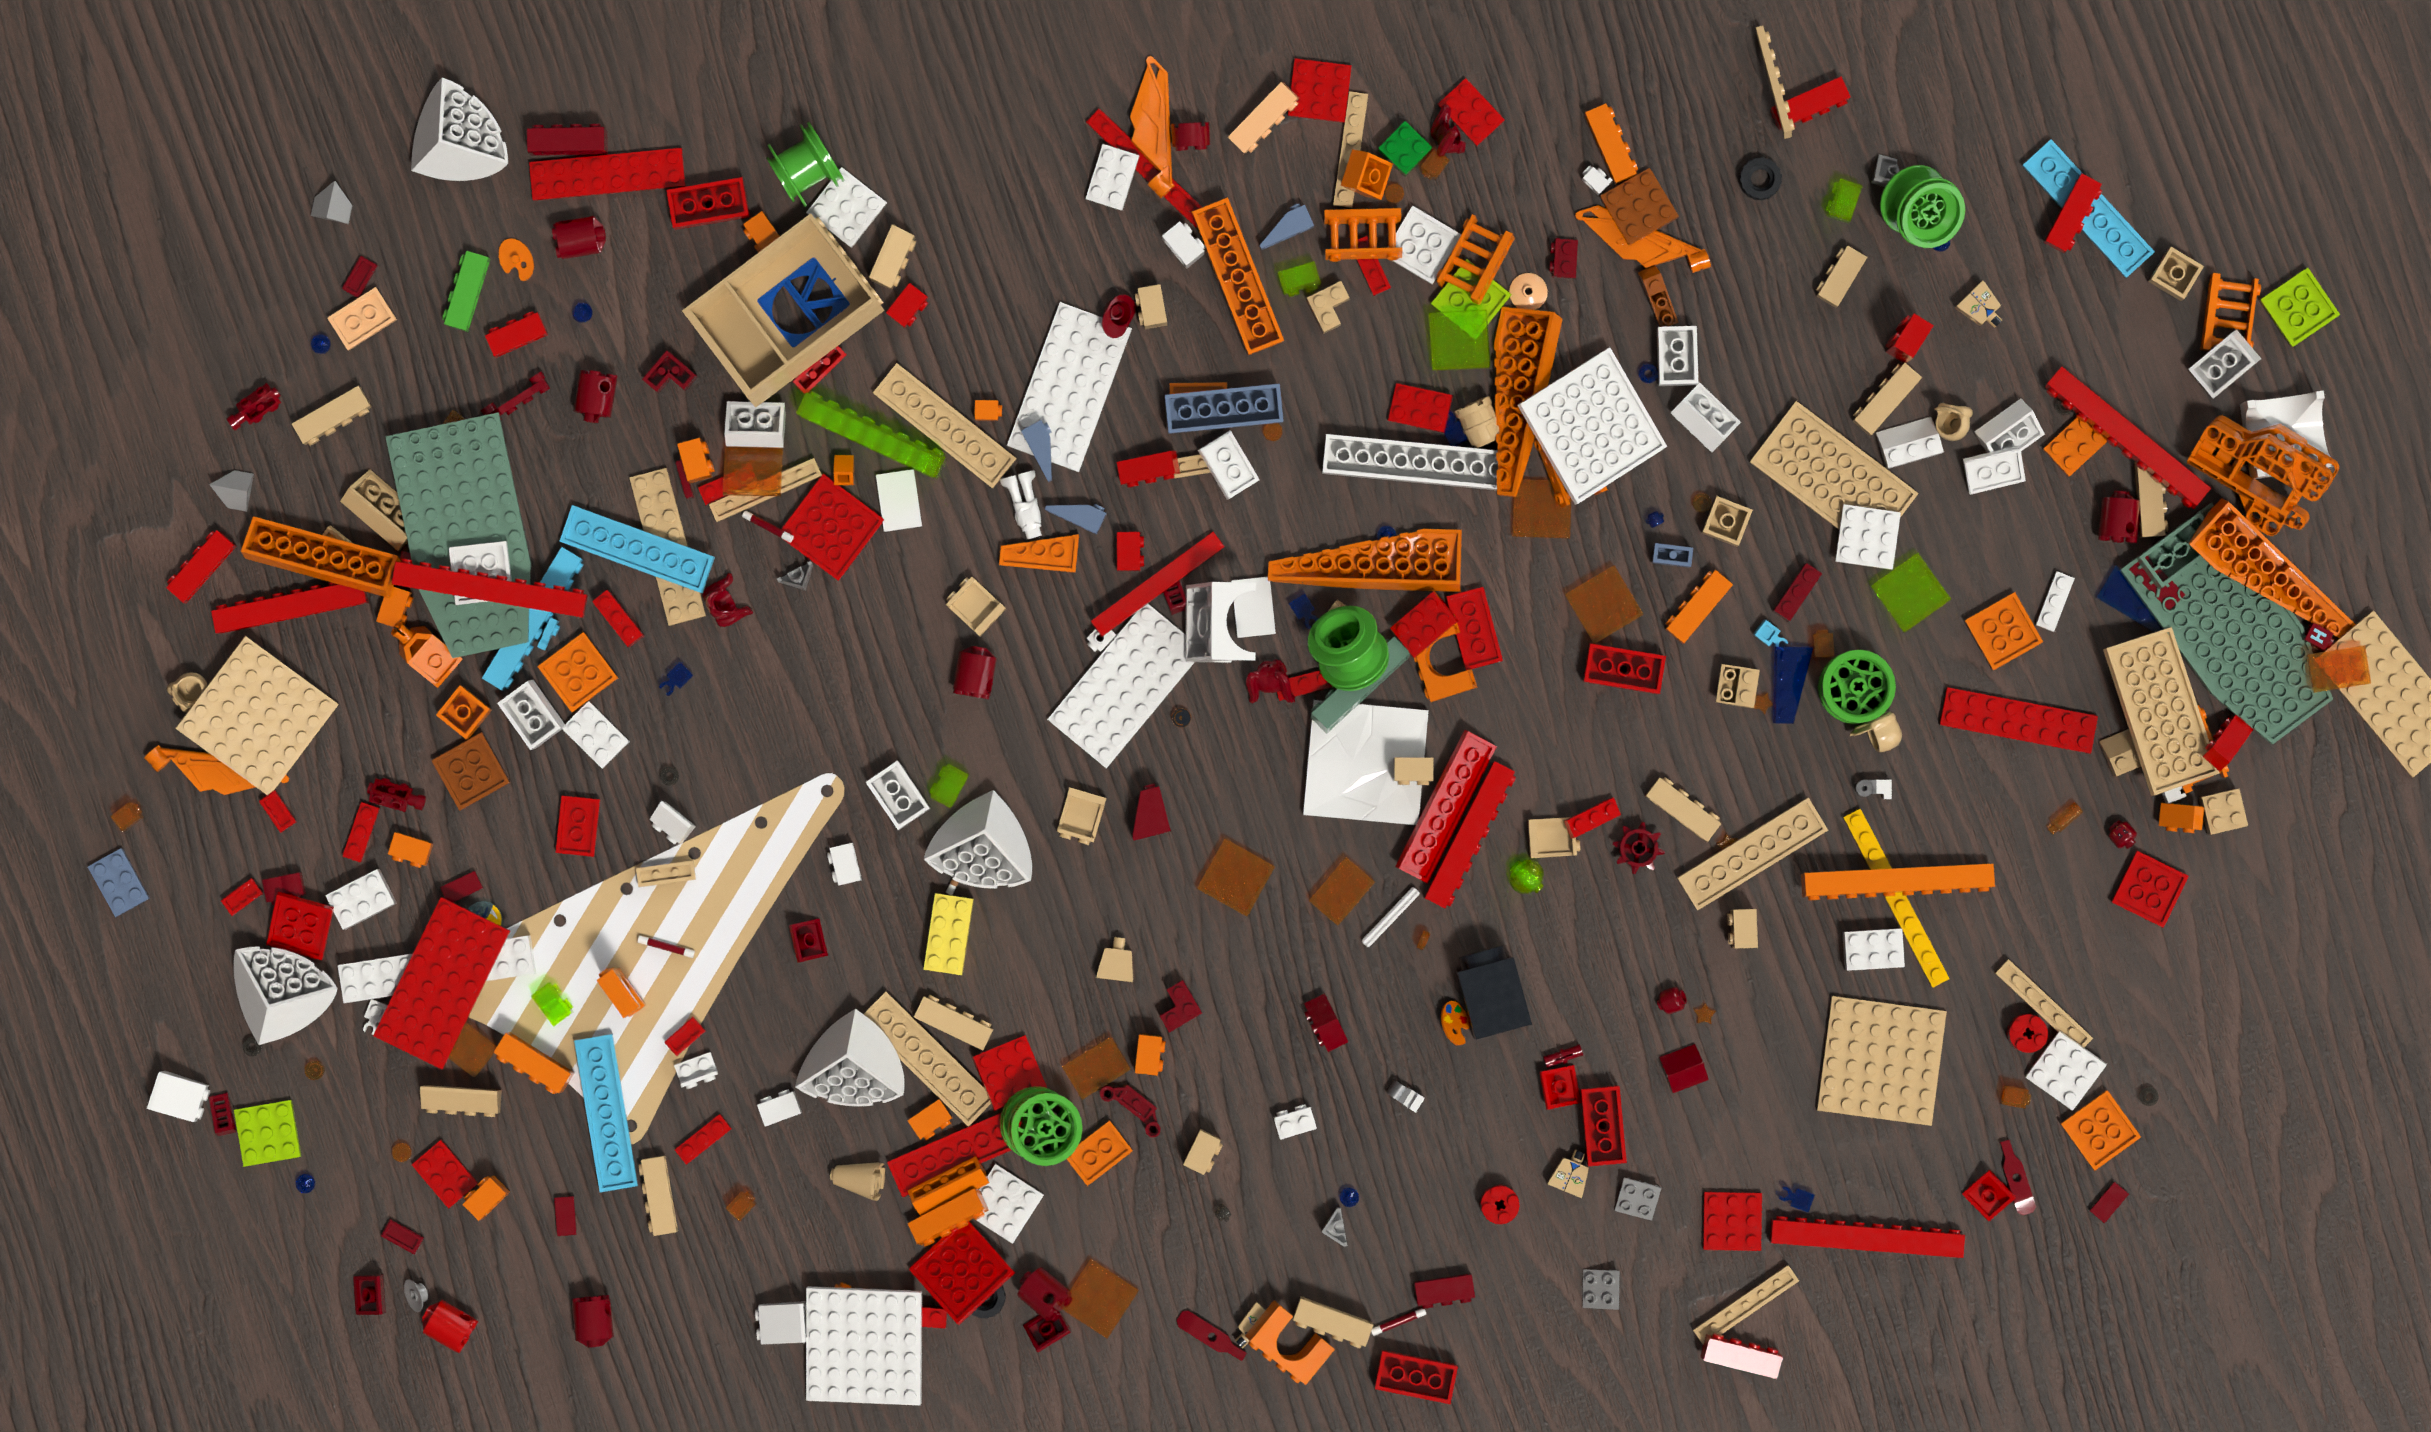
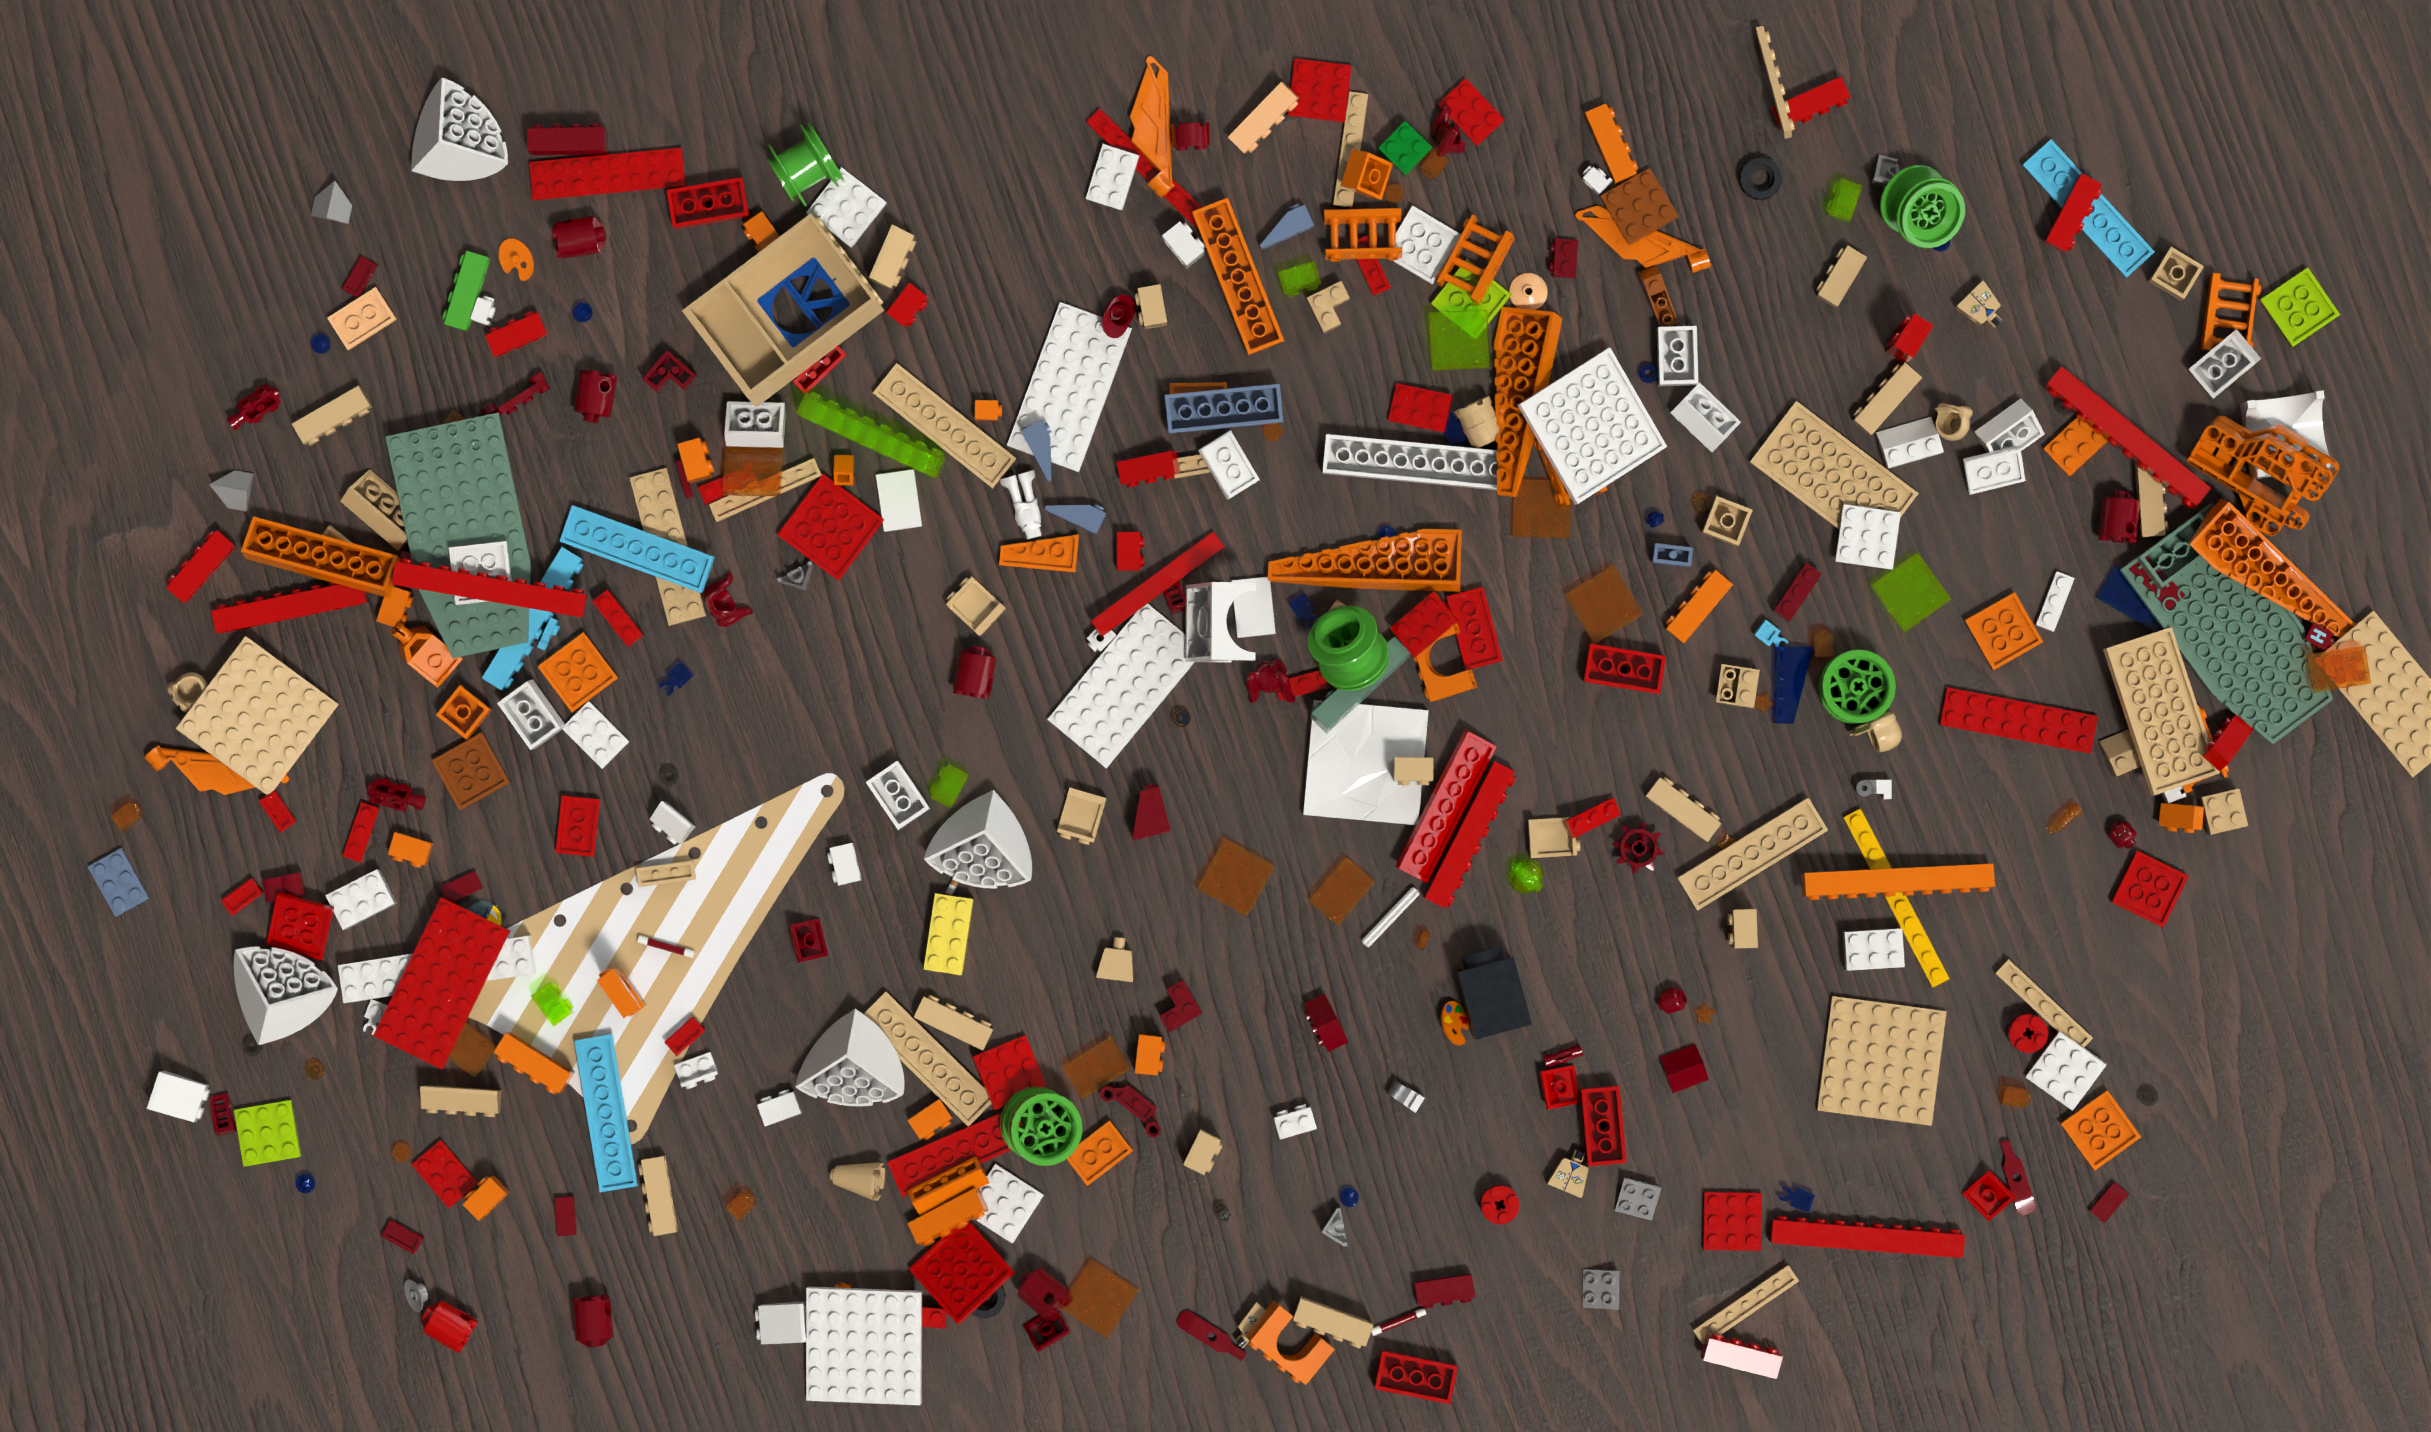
(369, 1295): dark red slope -> none
(483, 310): none -> white brick
(703, 1139): red plate -> none
(767, 526): dark red bar -> none

